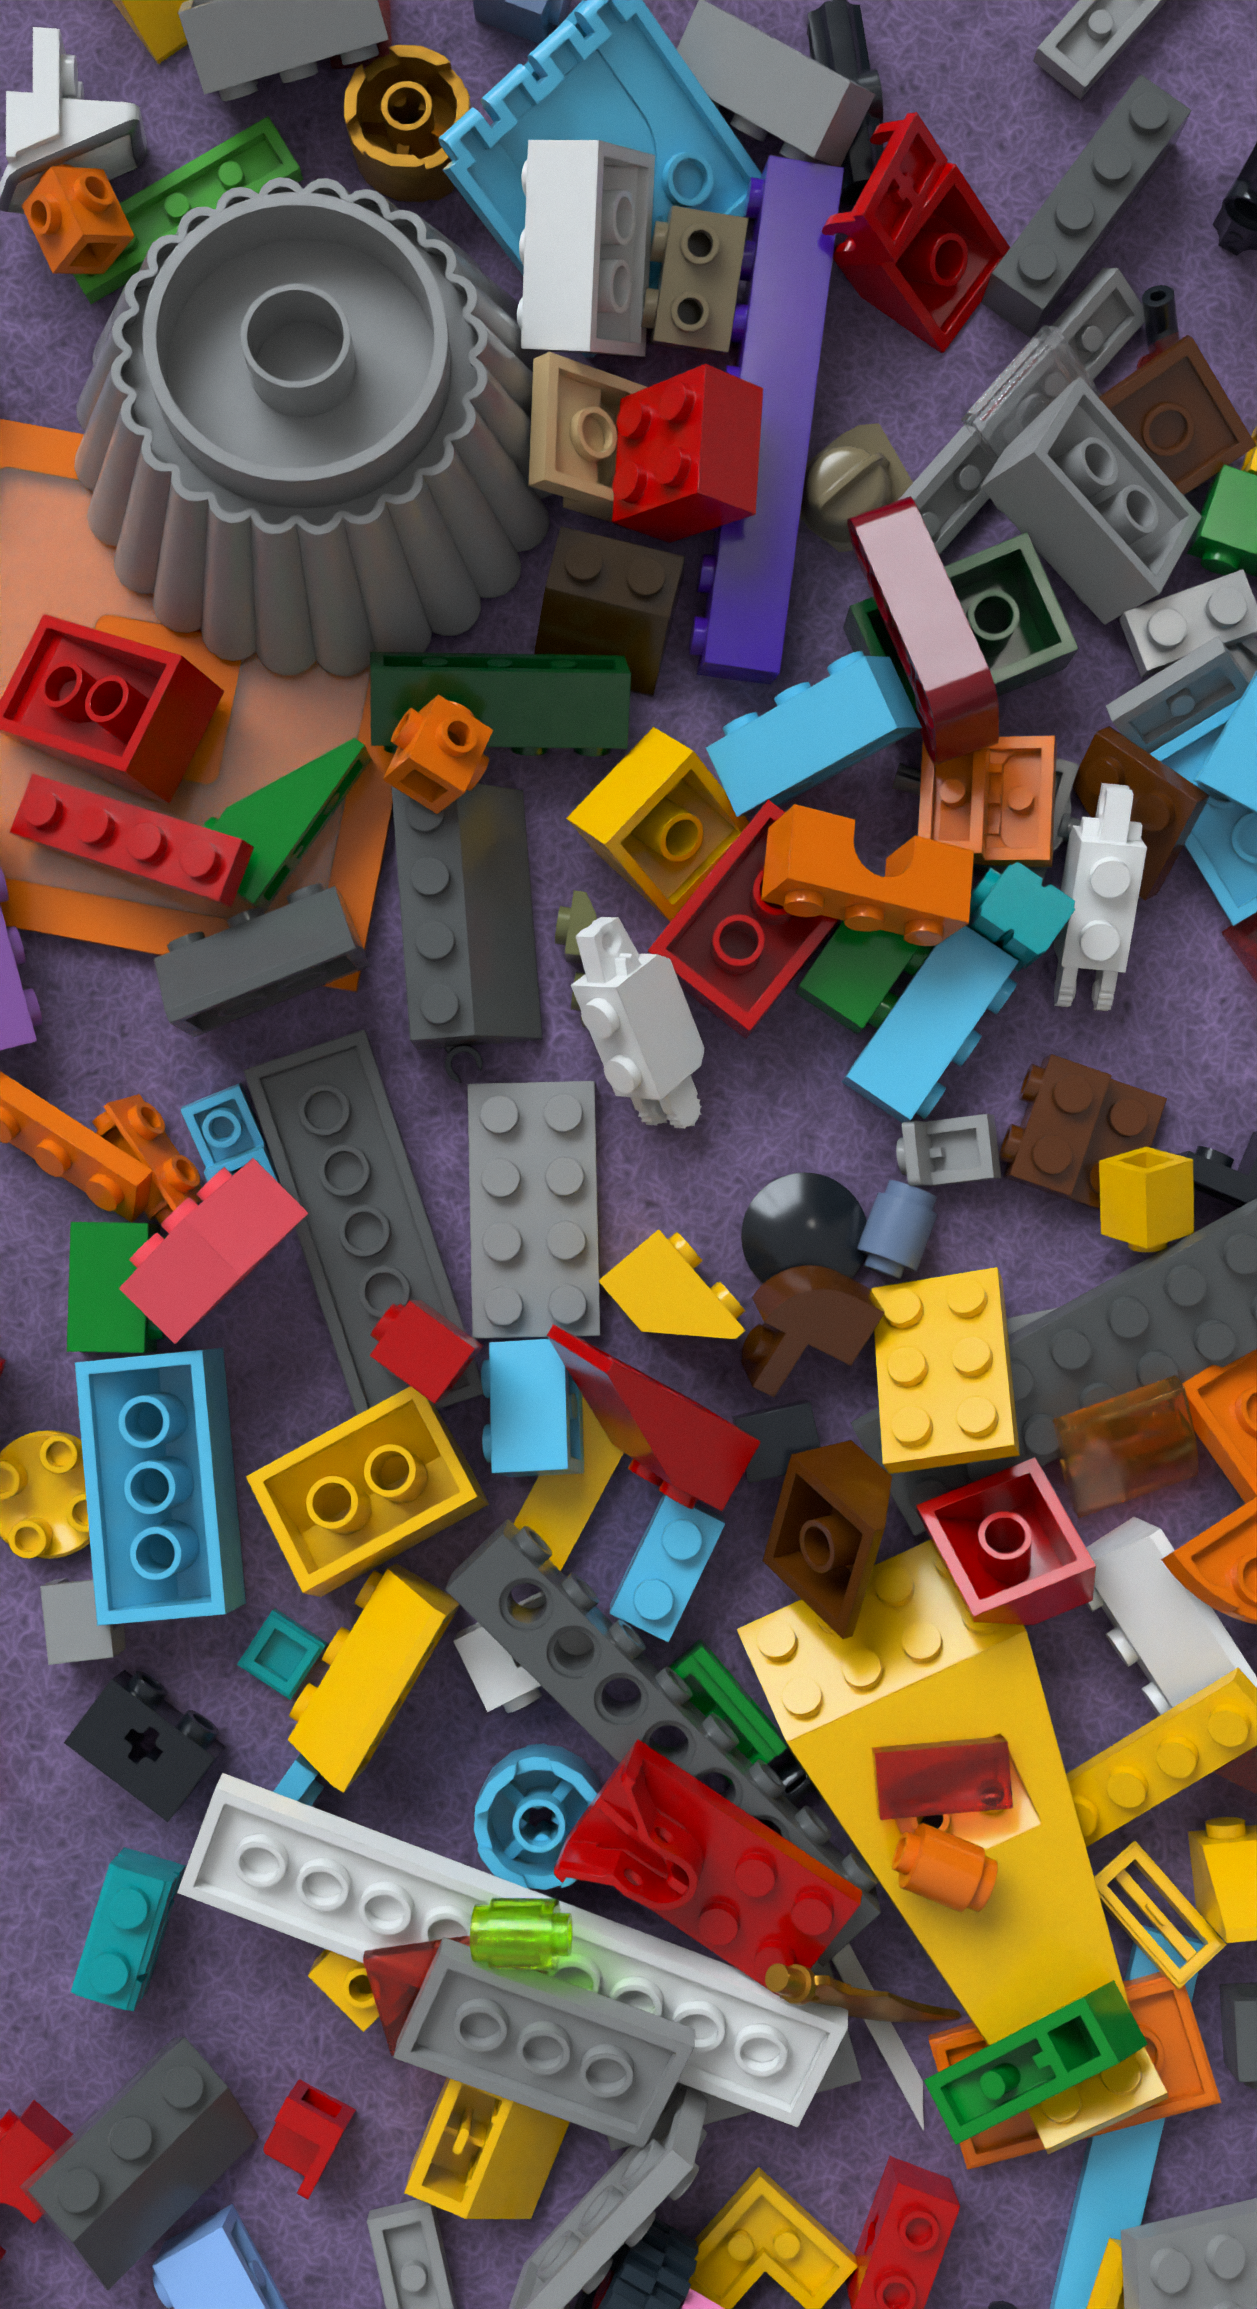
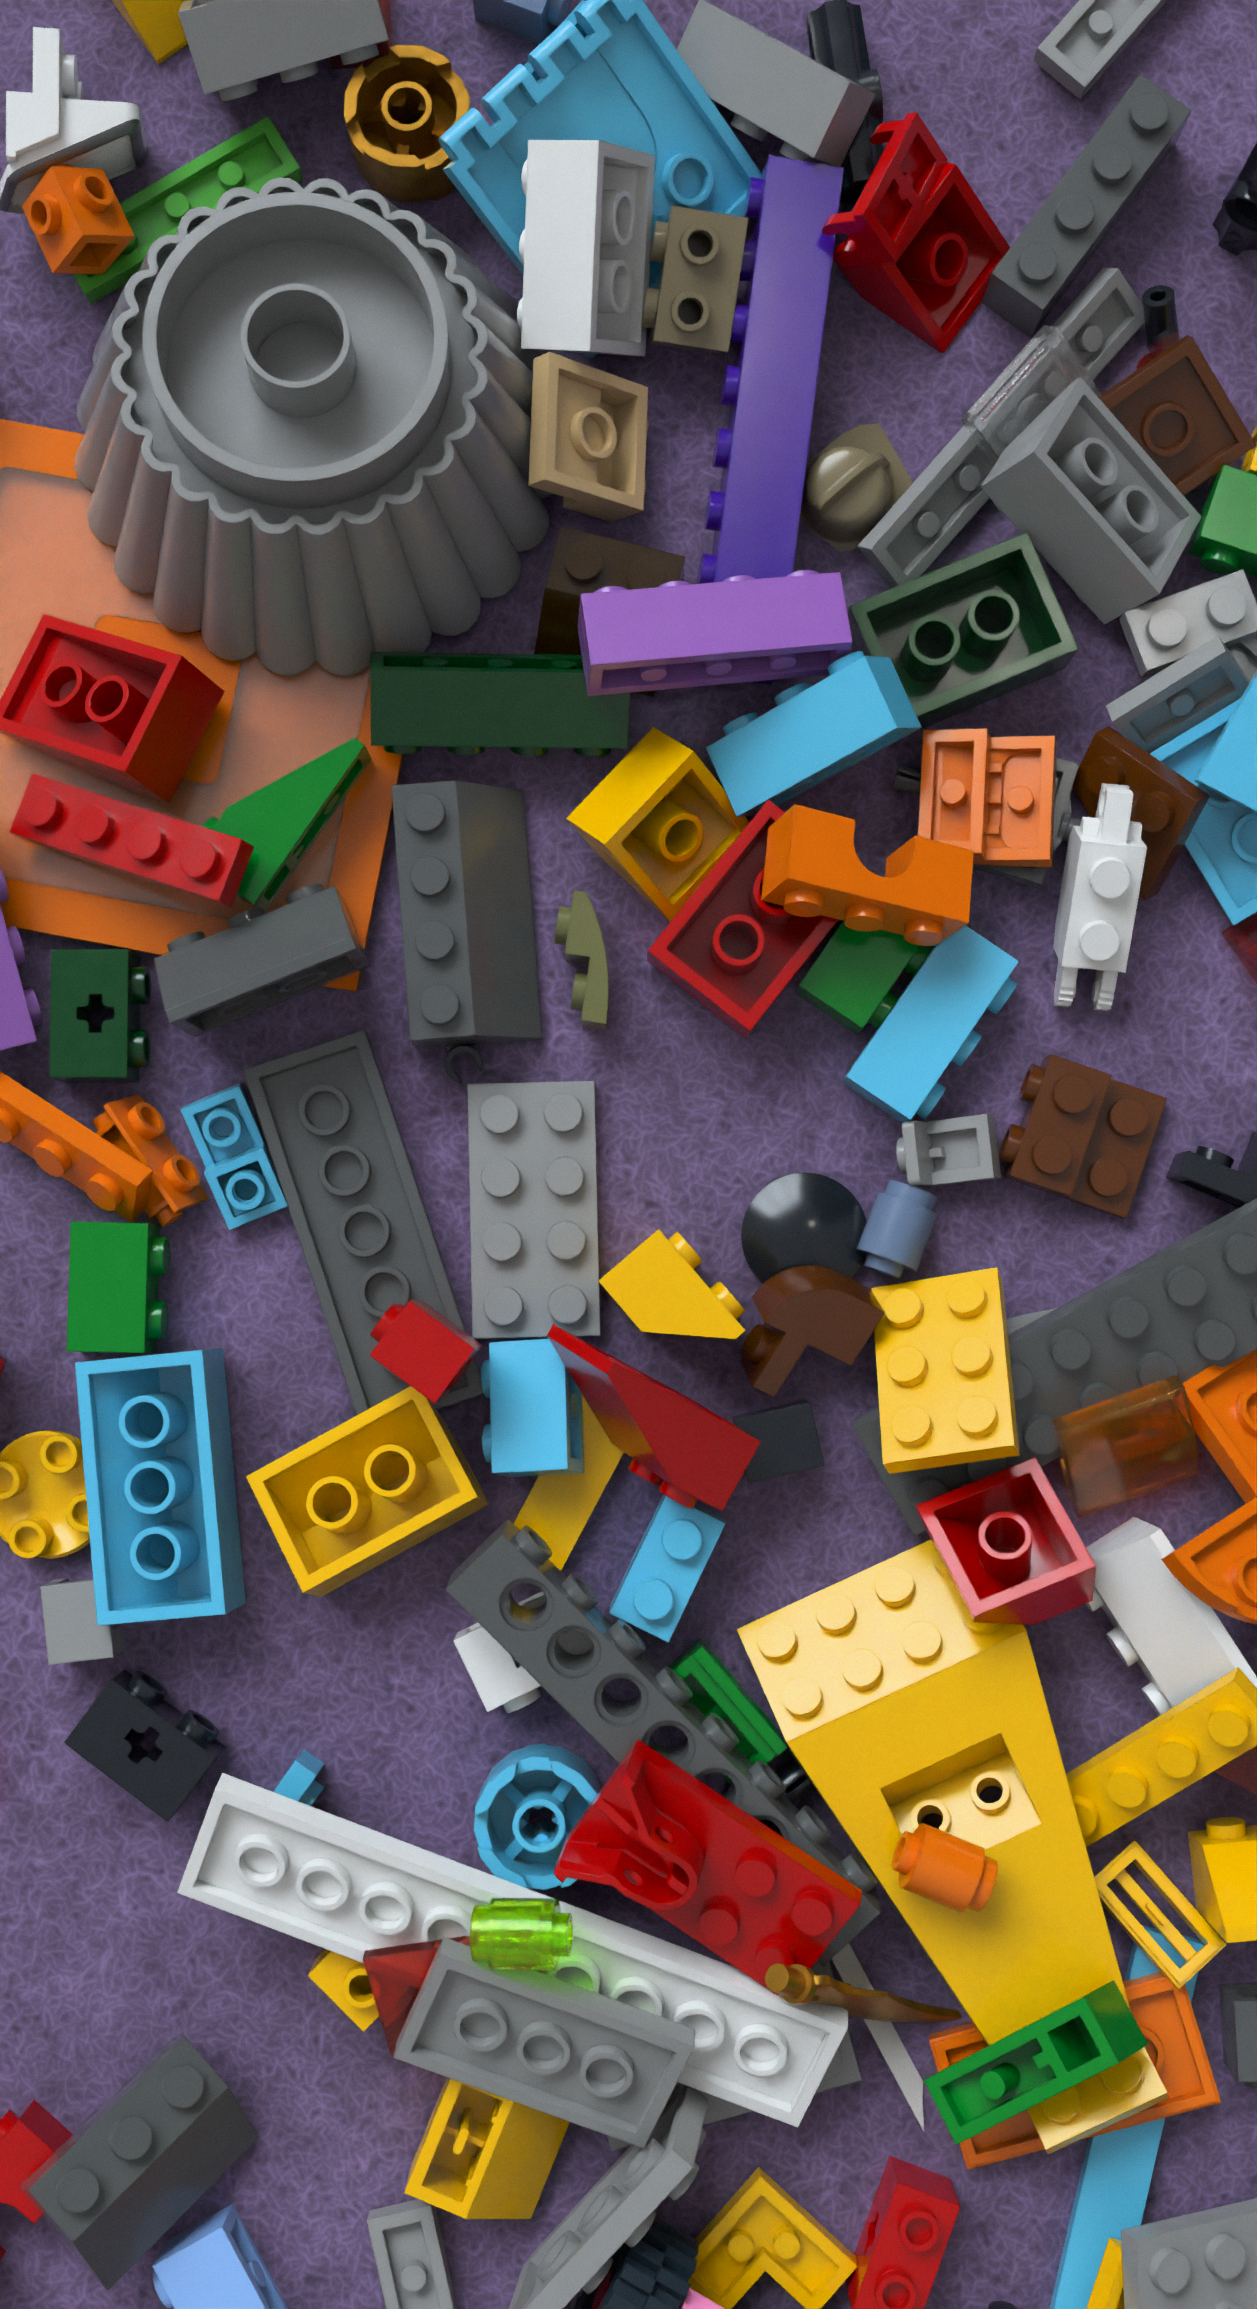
(80, 987): none -> dark green brick
(127, 1929): teal brick -> none
(210, 1247): coral brick -> none
(282, 1653): teal tile -> none
(308, 2133): red panel -> none
(369, 1673): yellow slope -> none
(438, 753): orange brick -> none
(639, 1024): white hinge -> none
(688, 454): red brick -> none
(712, 632): none -> medium lavender brick
(830, 1530): reddish brown slope -> none
(928, 630): beam -> none
(942, 1777): clear red tile -> none
(1018, 912): teal brick -> none
(1146, 1198): yellow brick -> none

